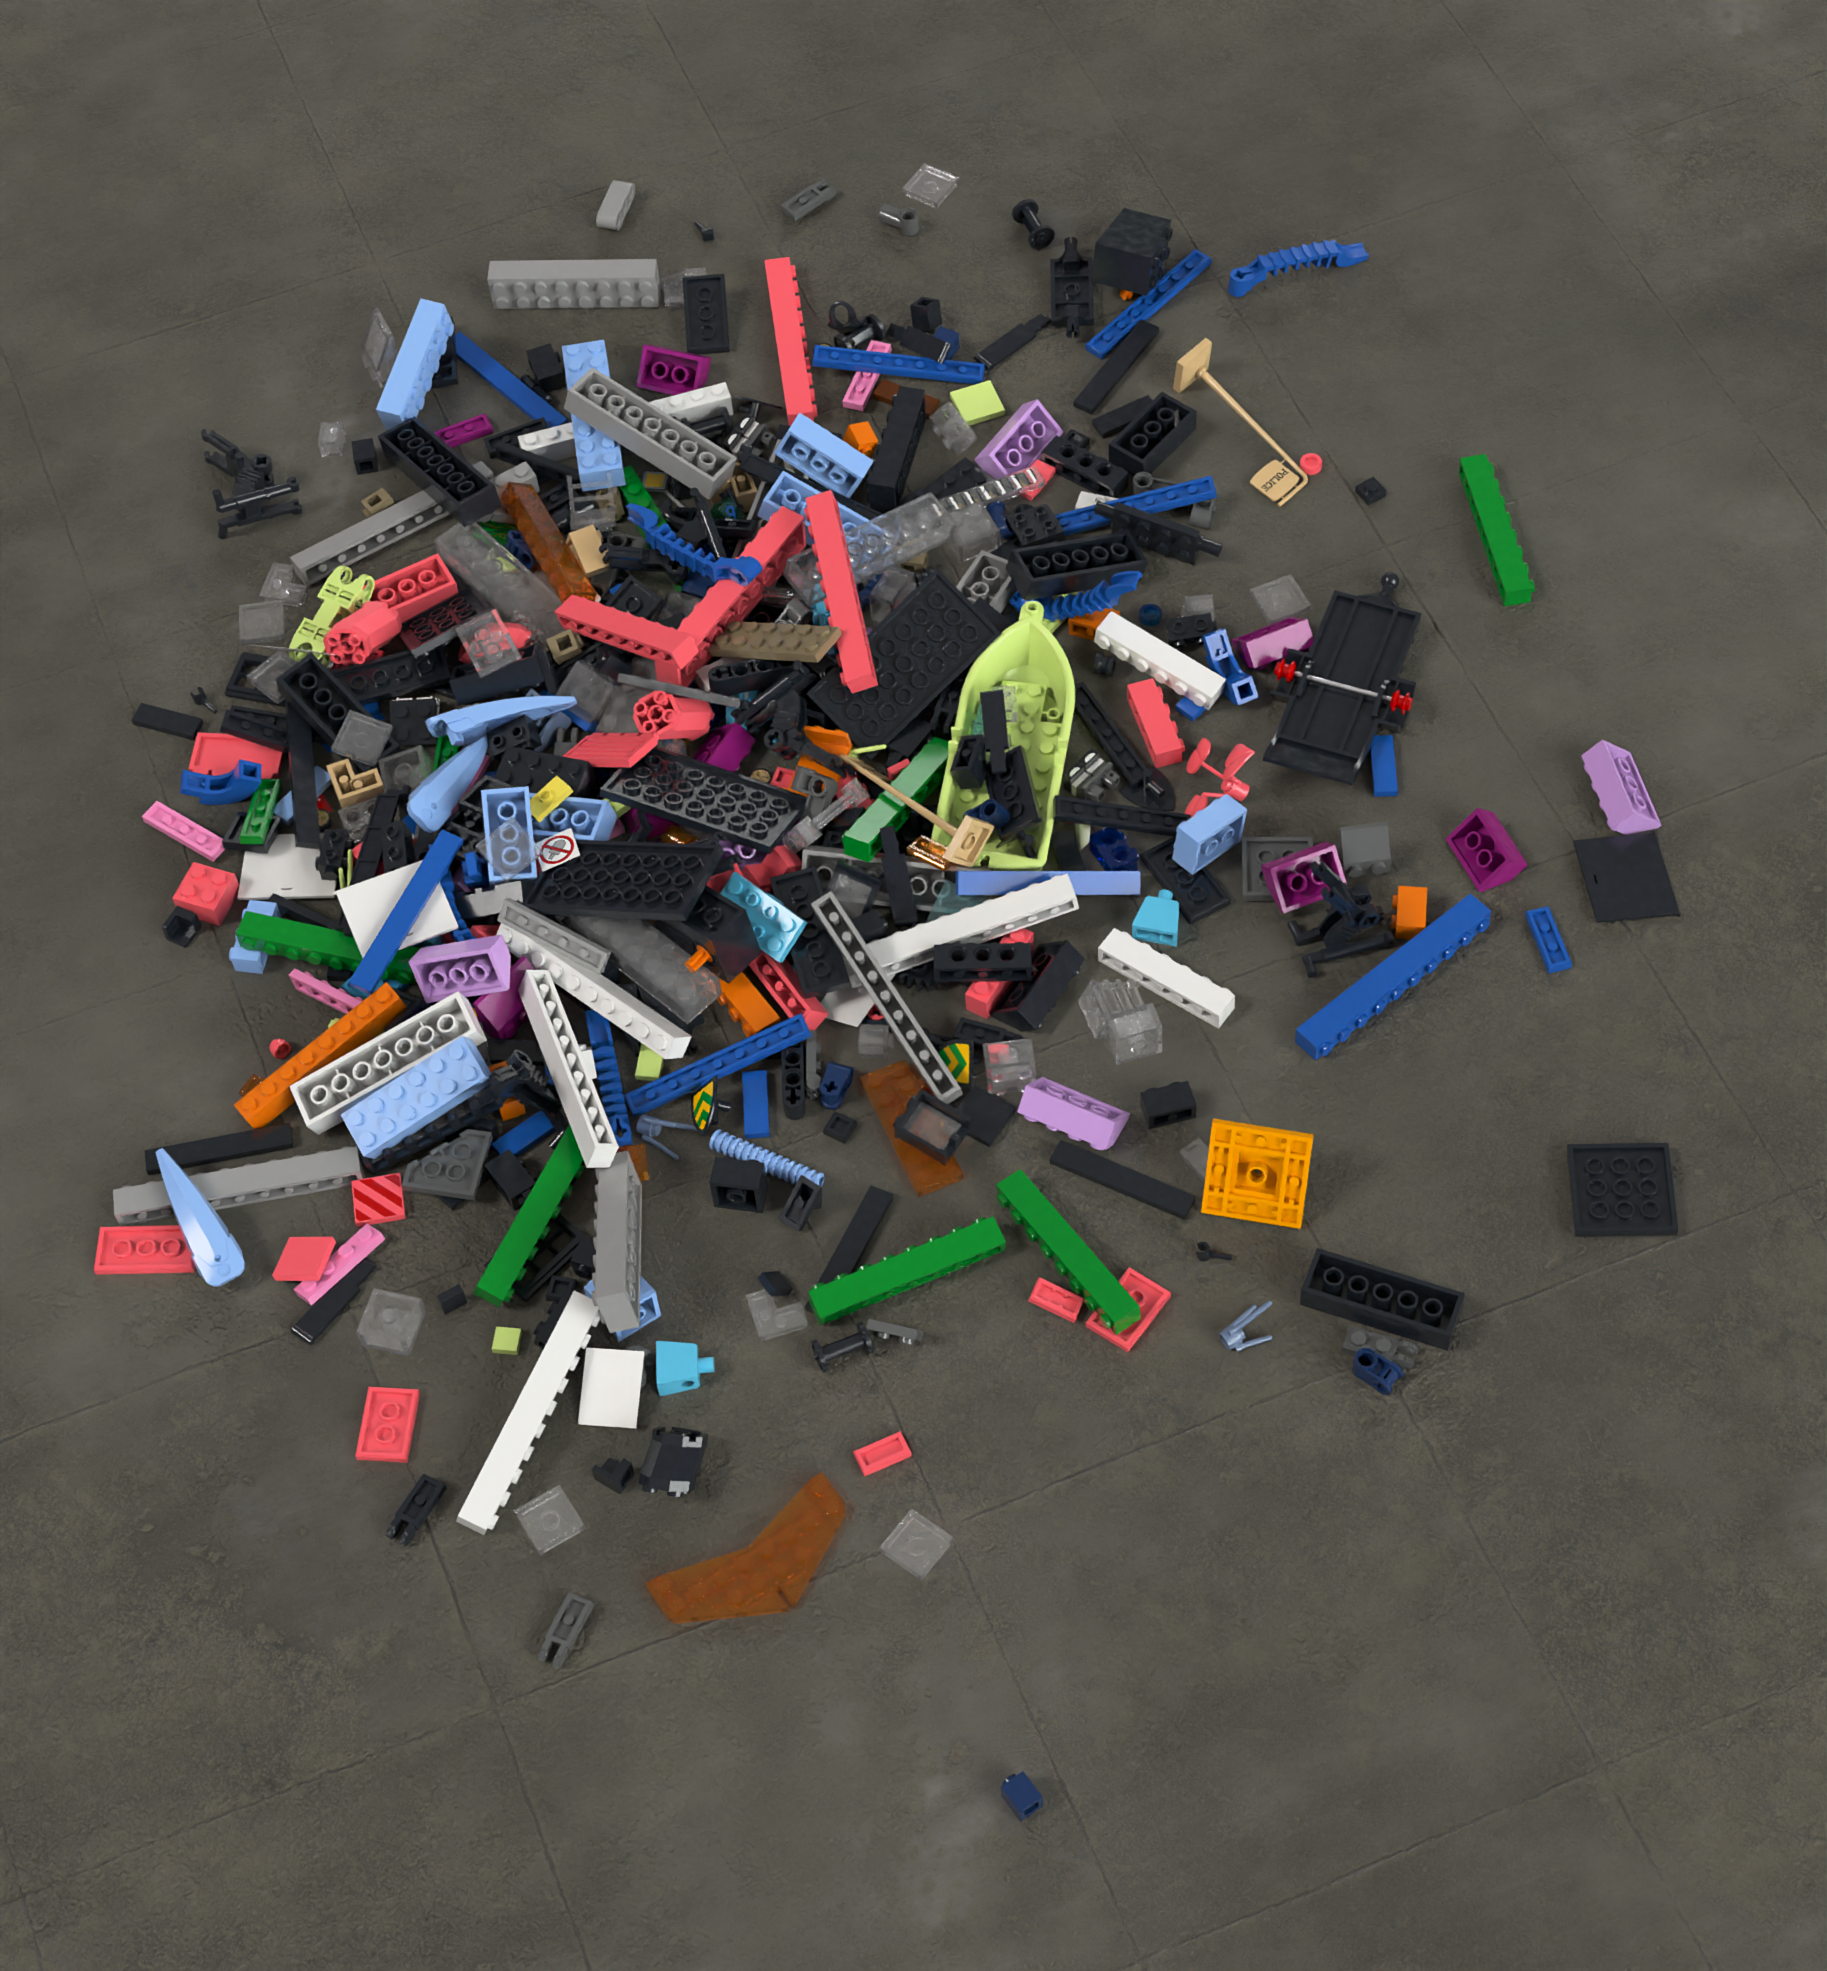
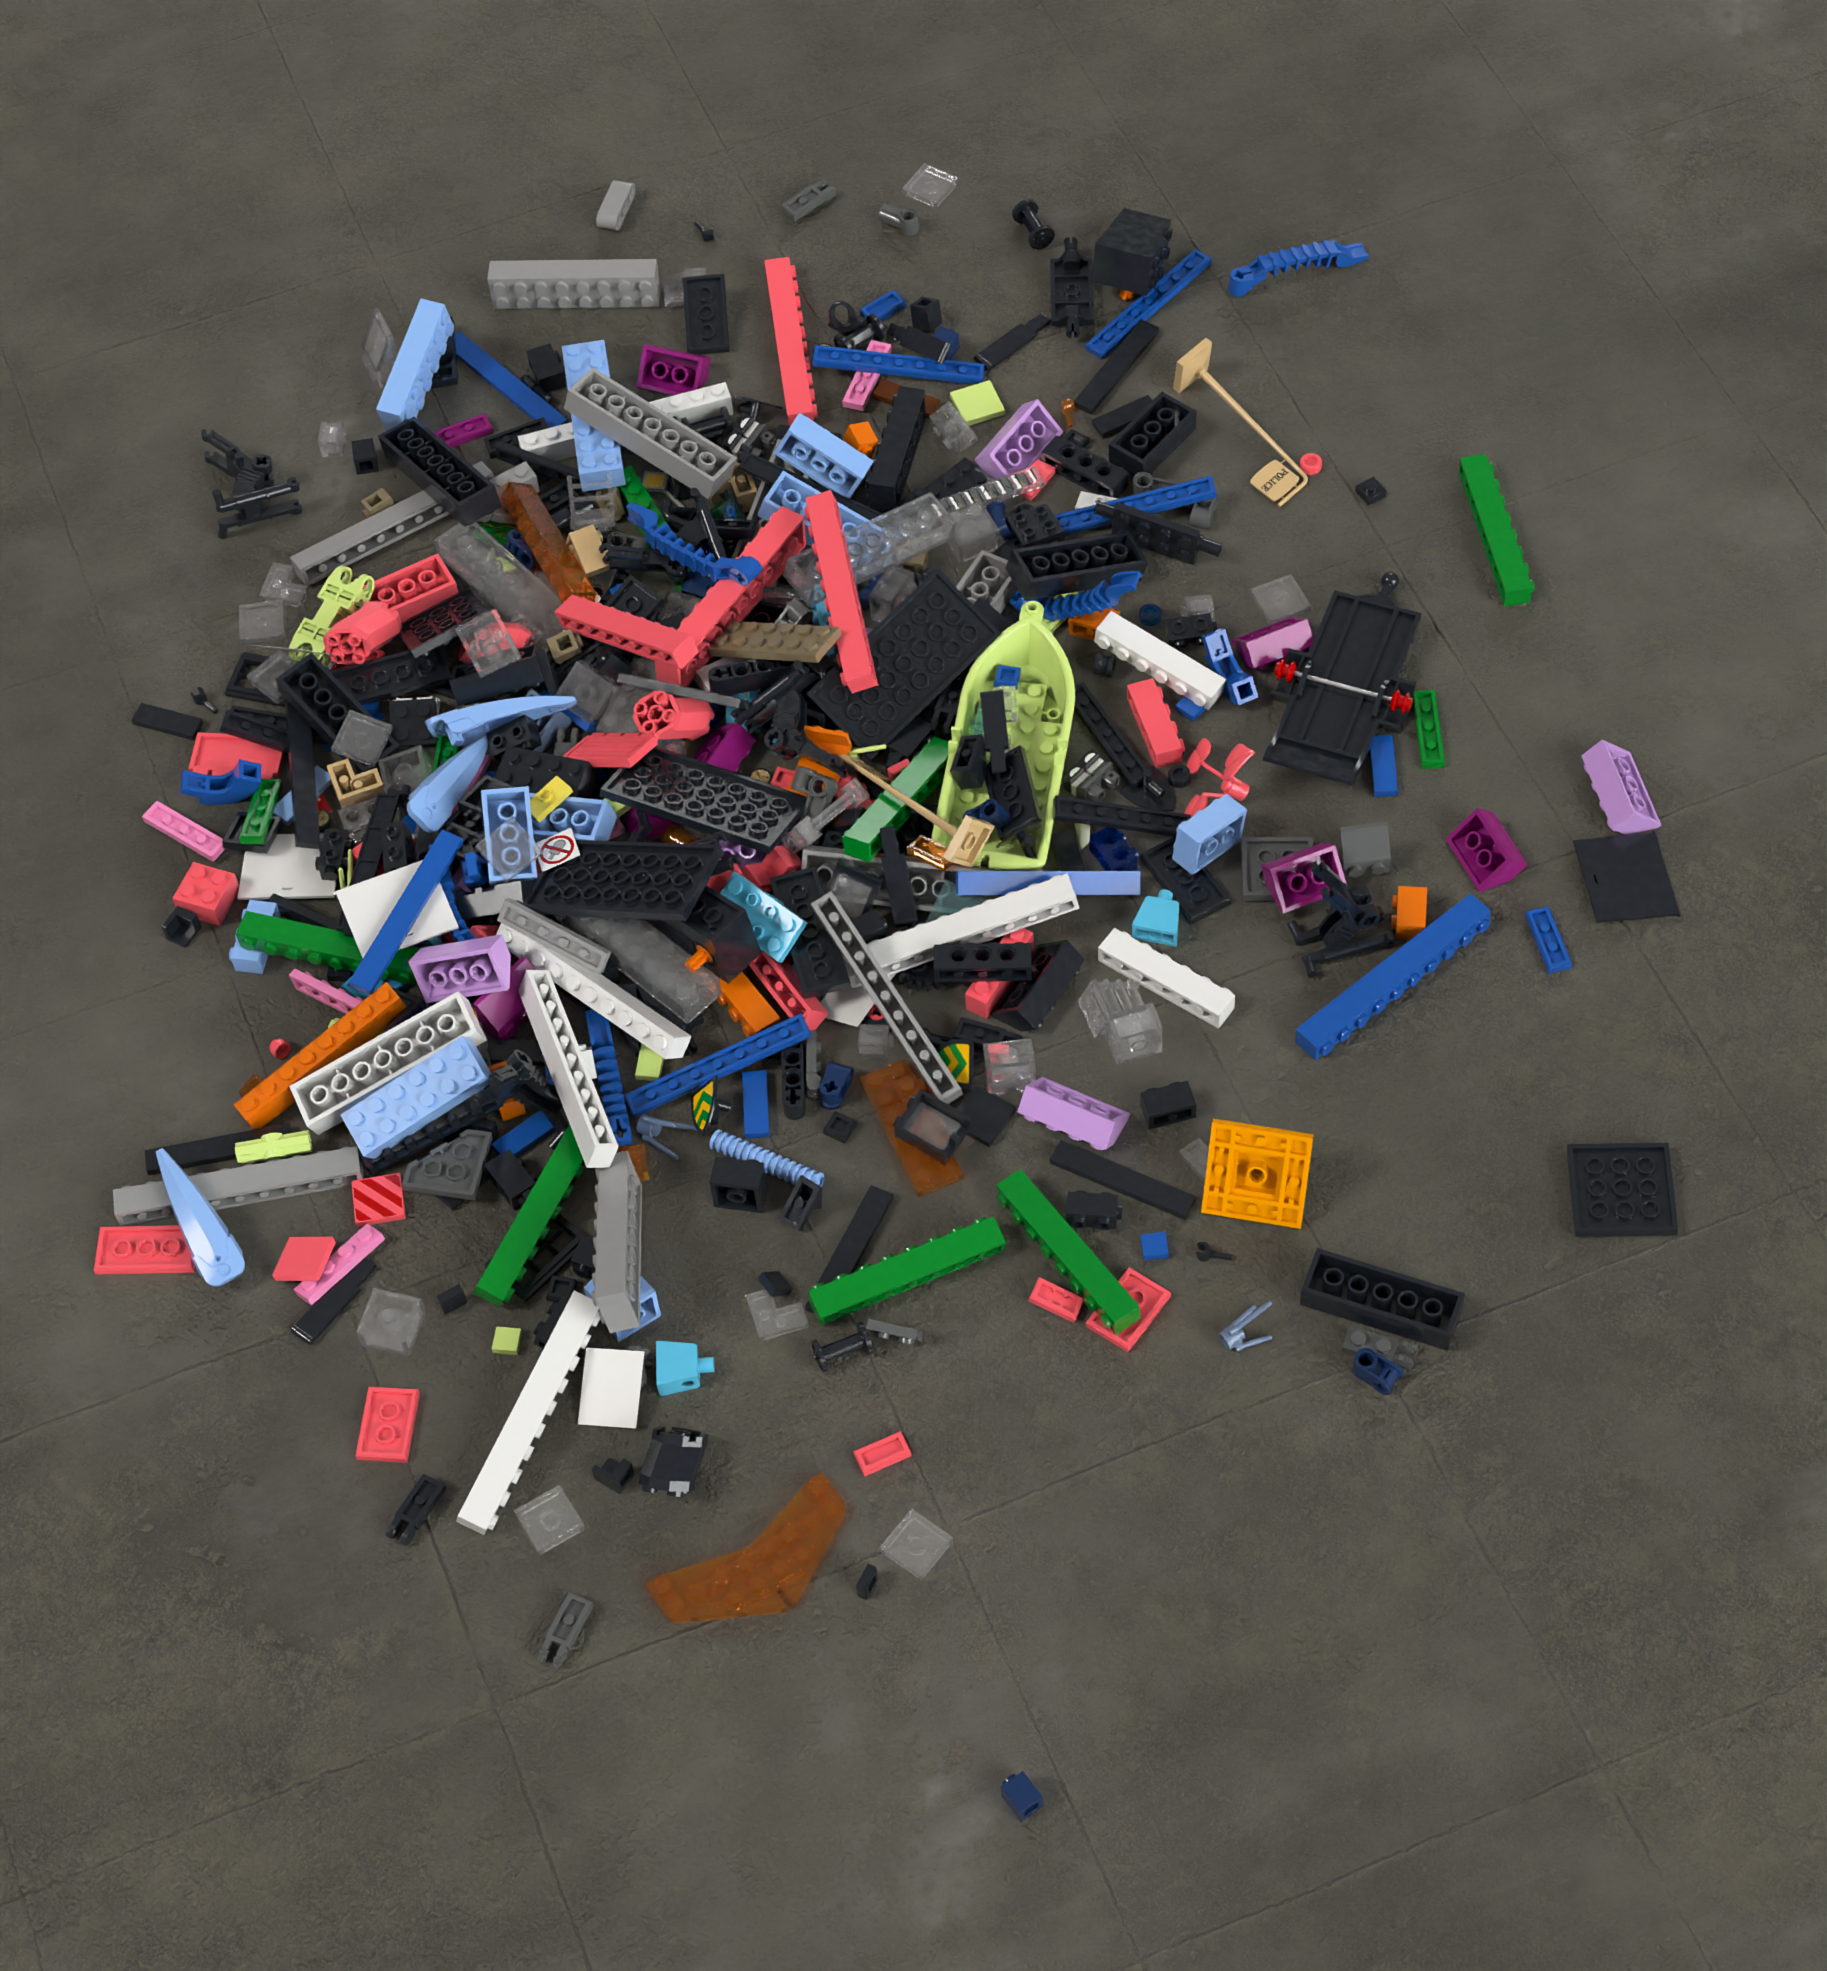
(273, 1146): none -> yellowish green piece
(867, 1582): none -> black tile
(884, 306): none -> blue tile
(1007, 676): none -> blue tile
(1067, 406): none -> clear orange hand
(1093, 1210): none -> black brick
(1154, 1246): none -> blue tile
(1179, 776): none -> black tile
(1428, 729): none -> green tile

